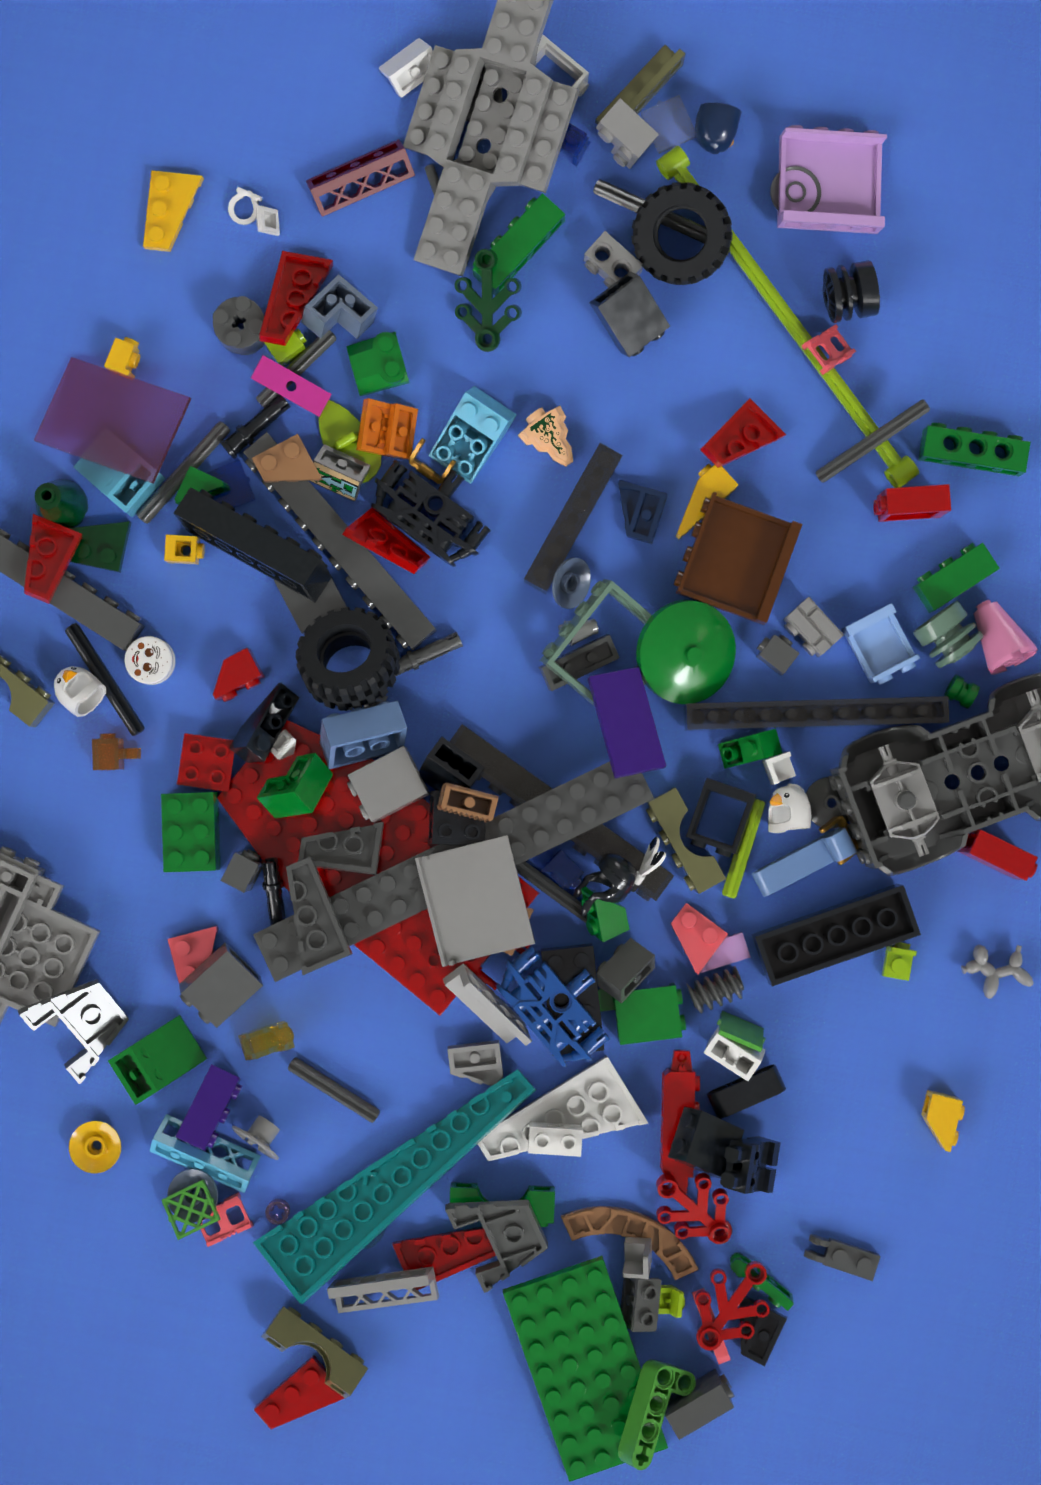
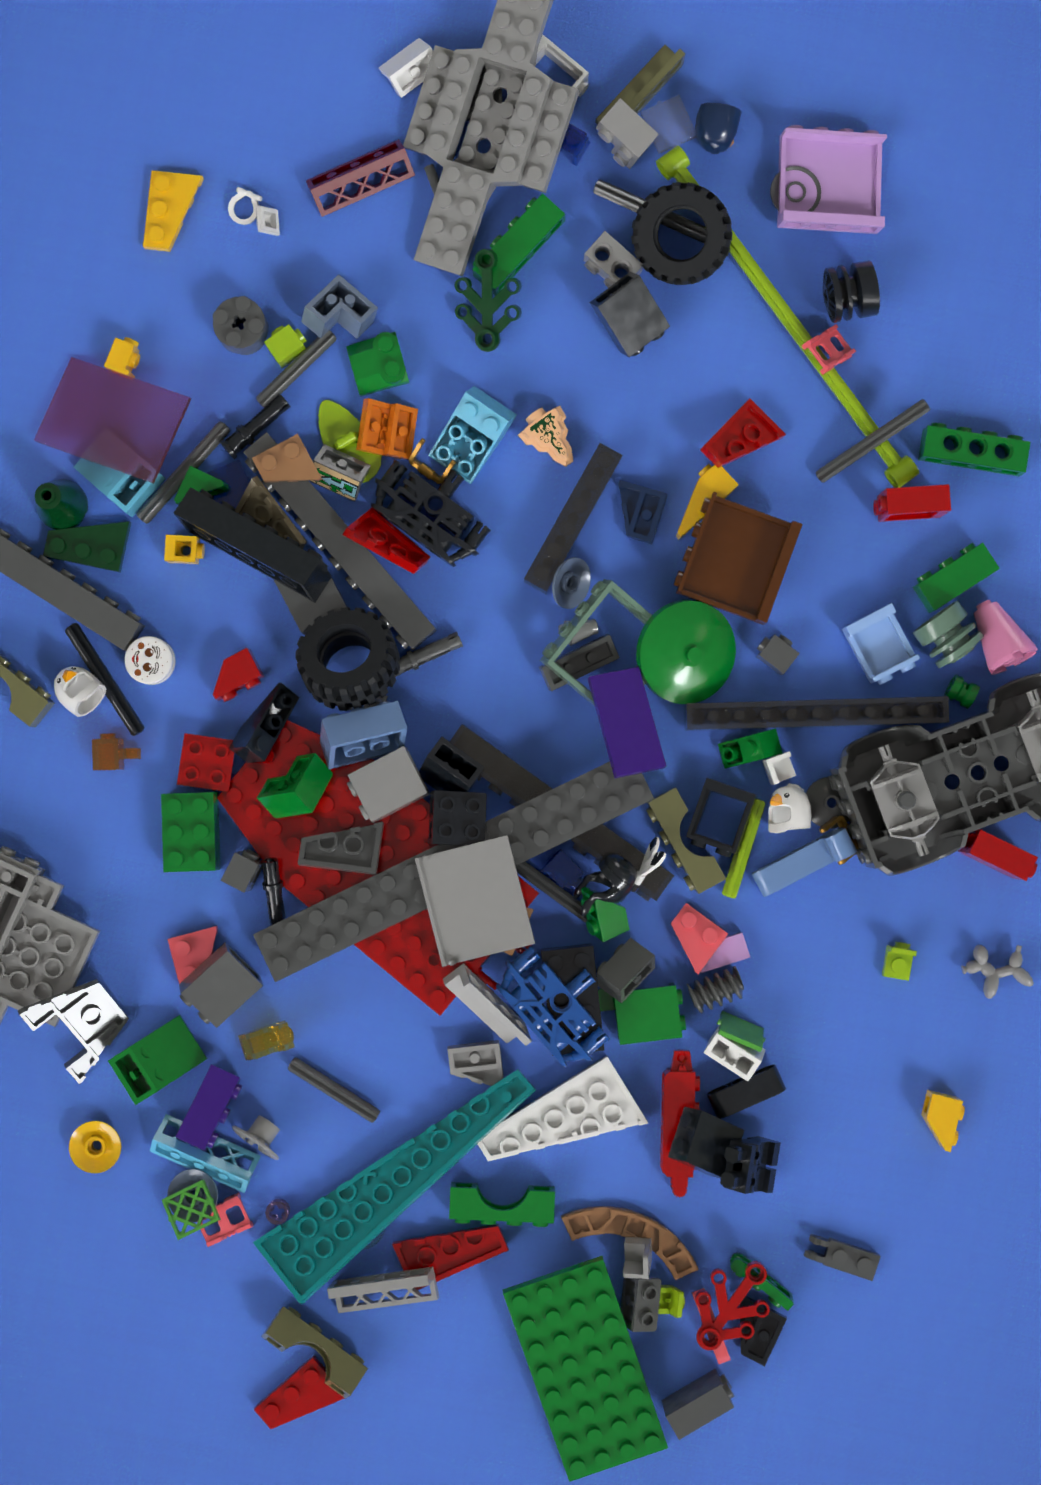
(49, 557): red wing -> none
(264, 508): none -> dark tan wing
(284, 745): white slope -> none
(294, 286): red wing -> none
(305, 393): dark pink tile -> none
(317, 925): dark grey wing -> none
(467, 802): medium nougat brick -> none
(511, 1231): dark grey wing -> none
(555, 1139): white brick -> none
(649, 1409): bright green beam -> none
(695, 1211): red plant -> none
(812, 627): light grey brick -> none
(836, 934): black brick -> none

